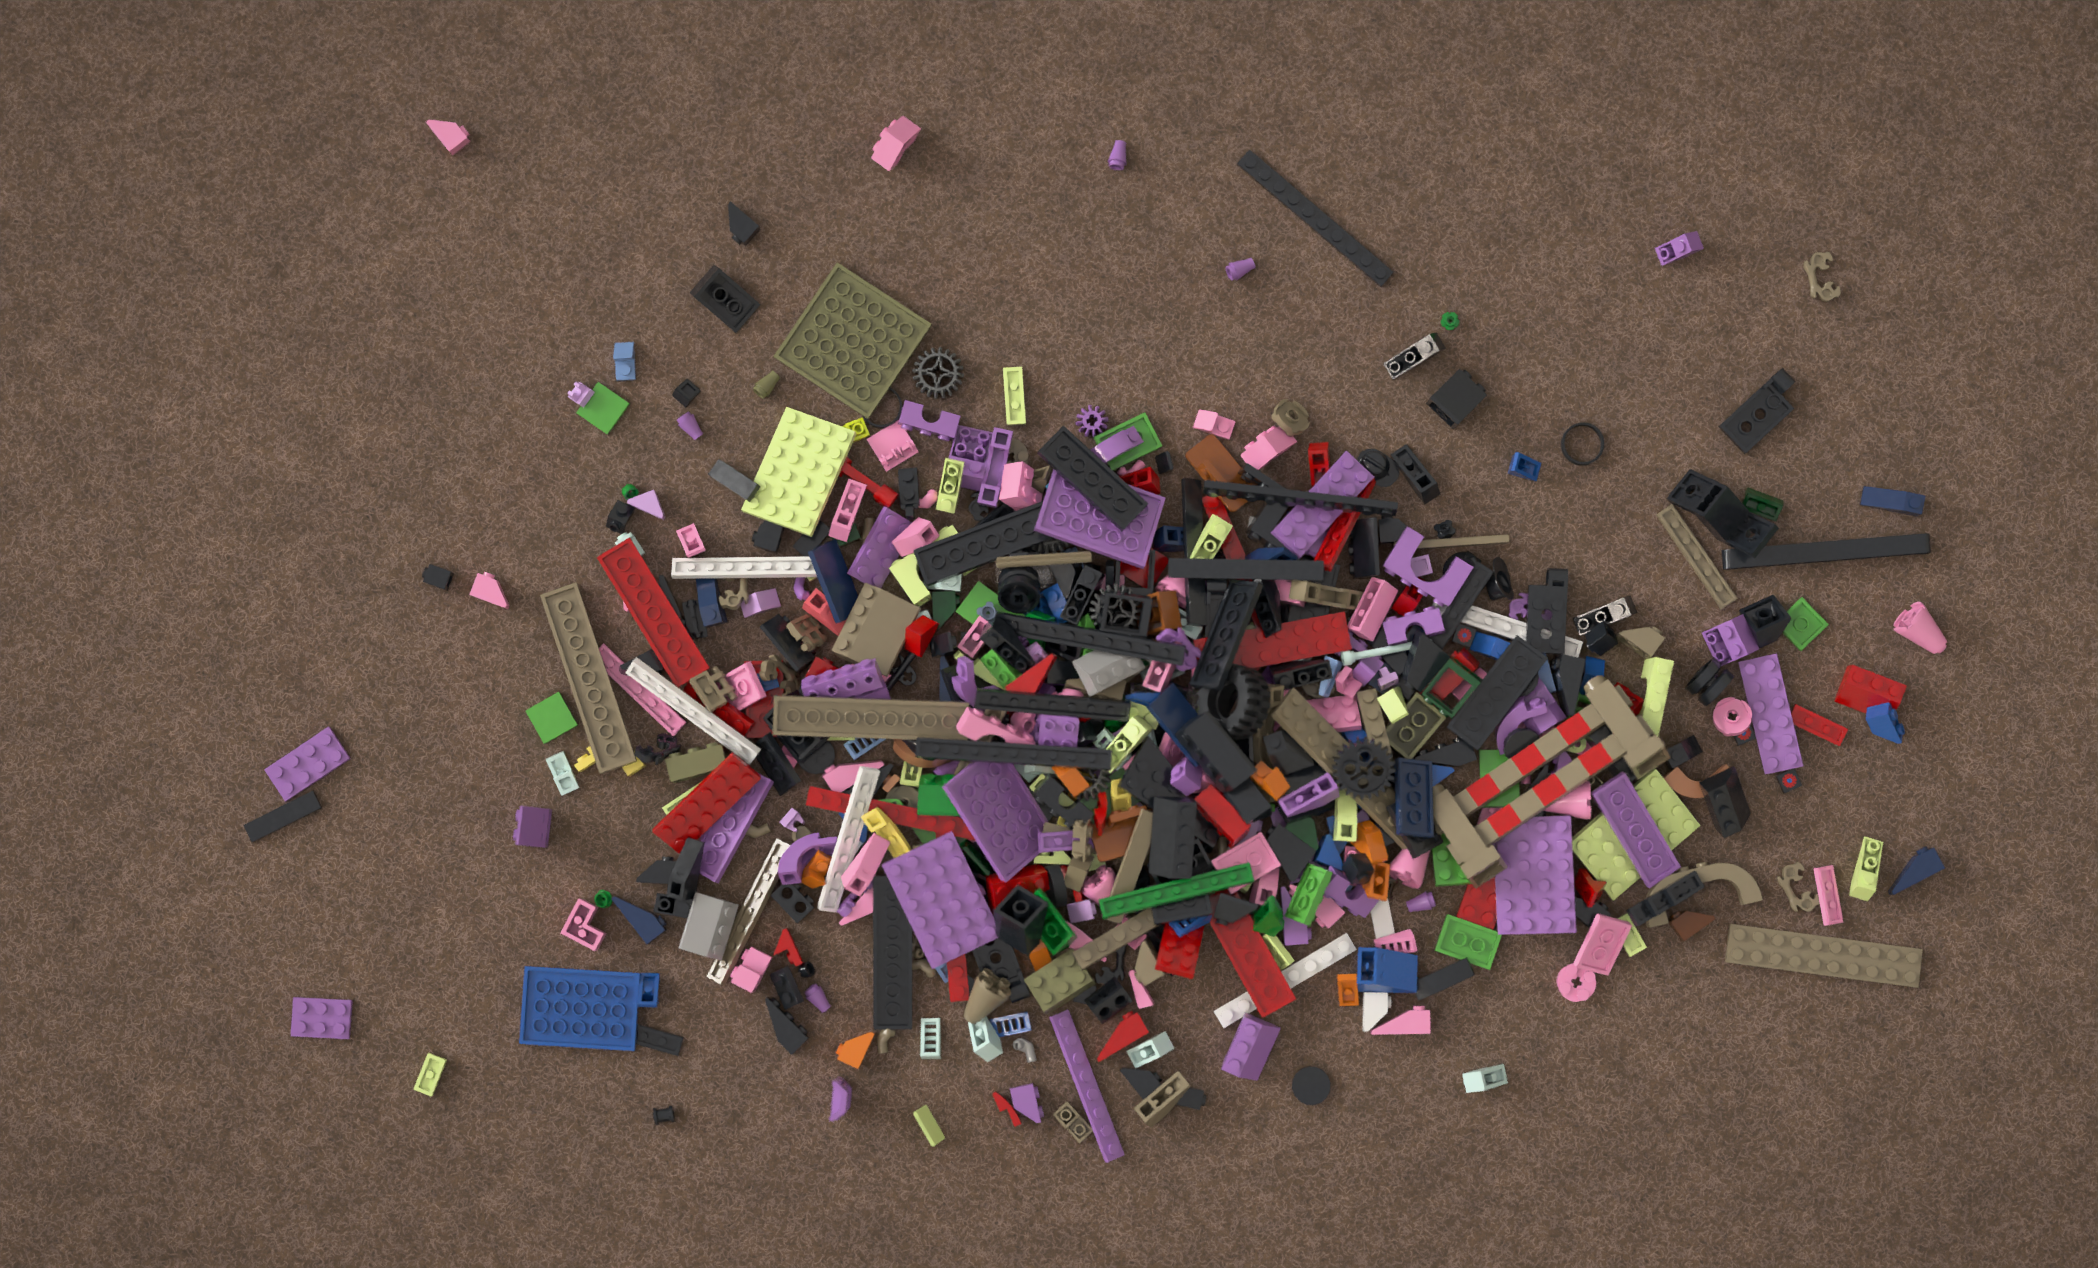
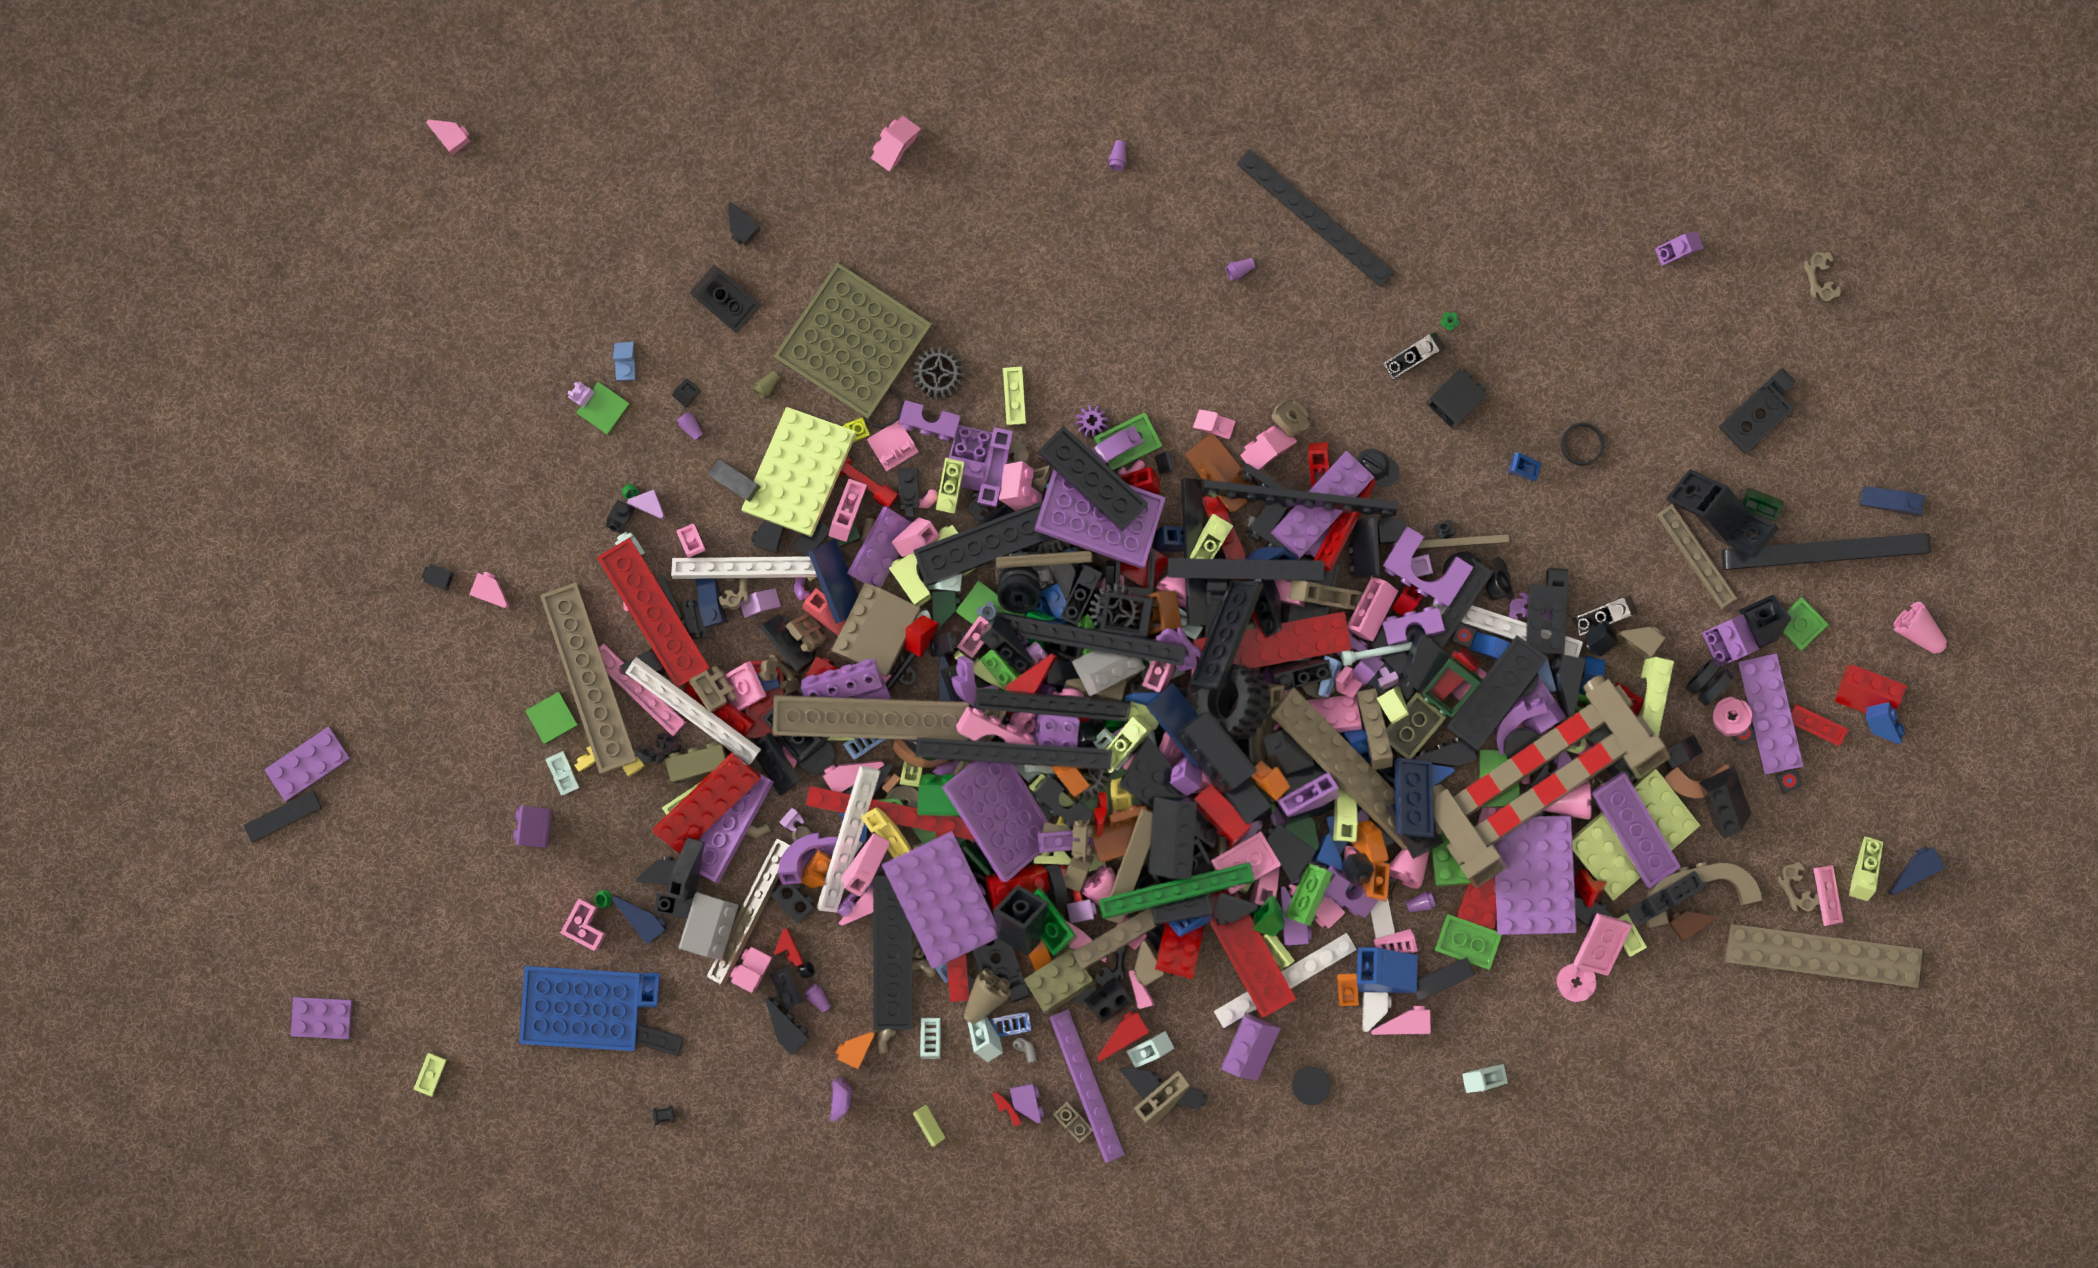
(1351, 755): black gear -> none
(1416, 474): black slope -> none

